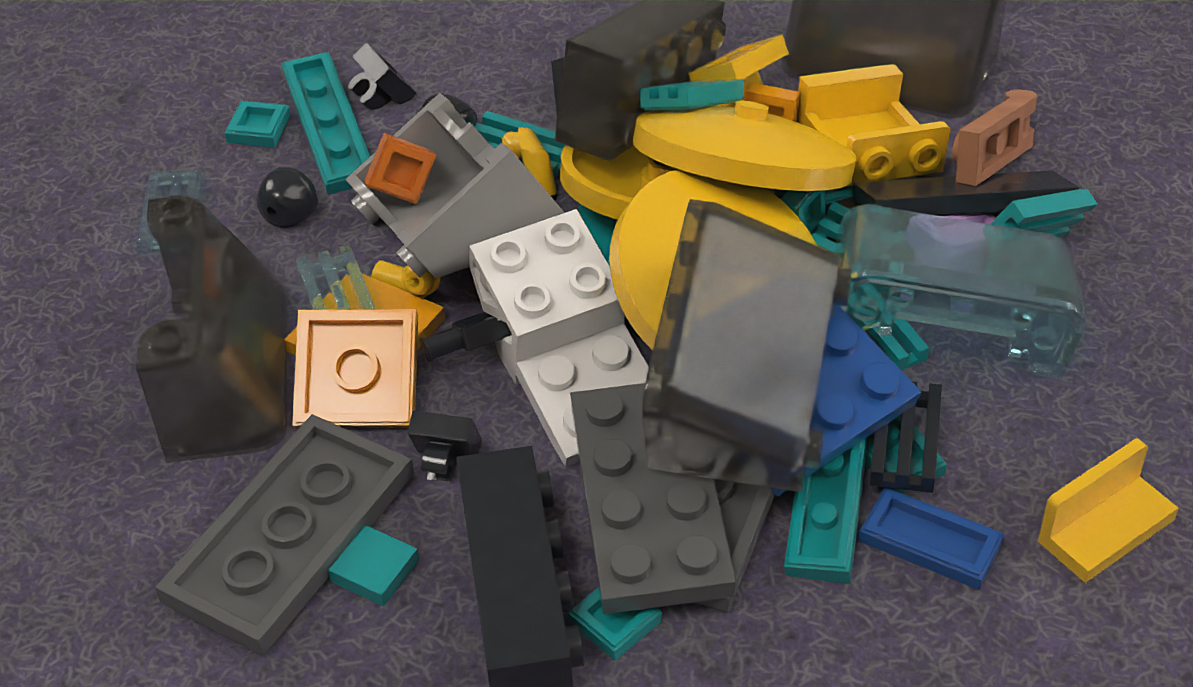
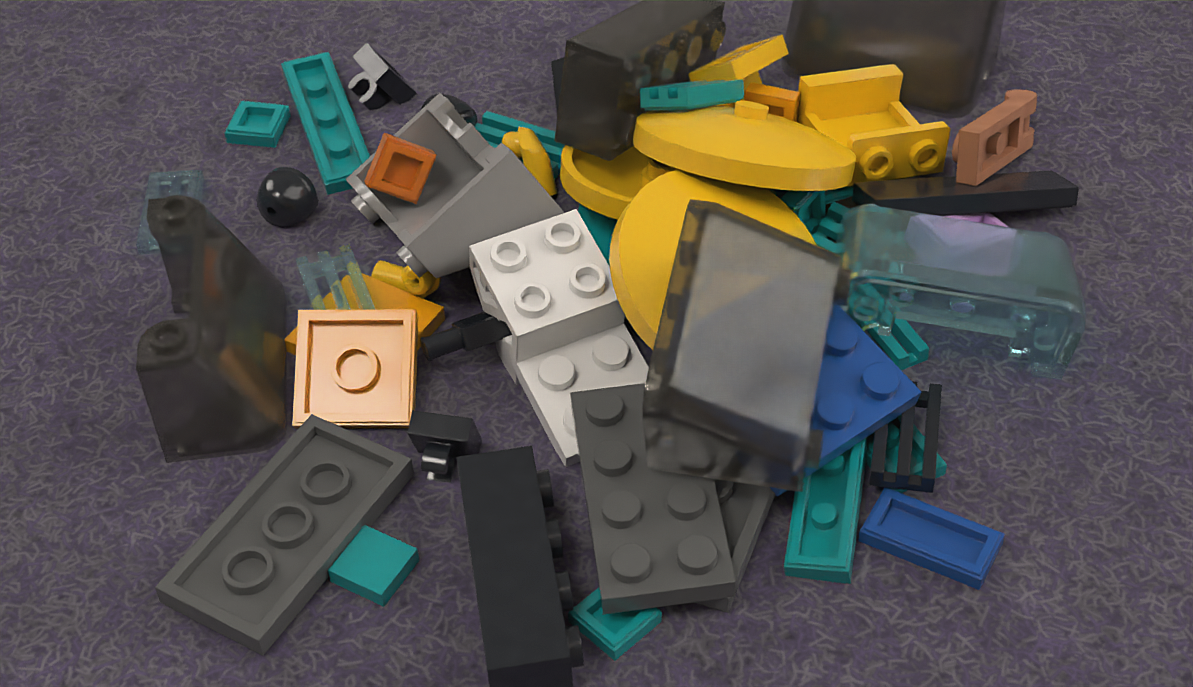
(1048, 212): teal tile -> none
(1104, 513): yellow panel -> none

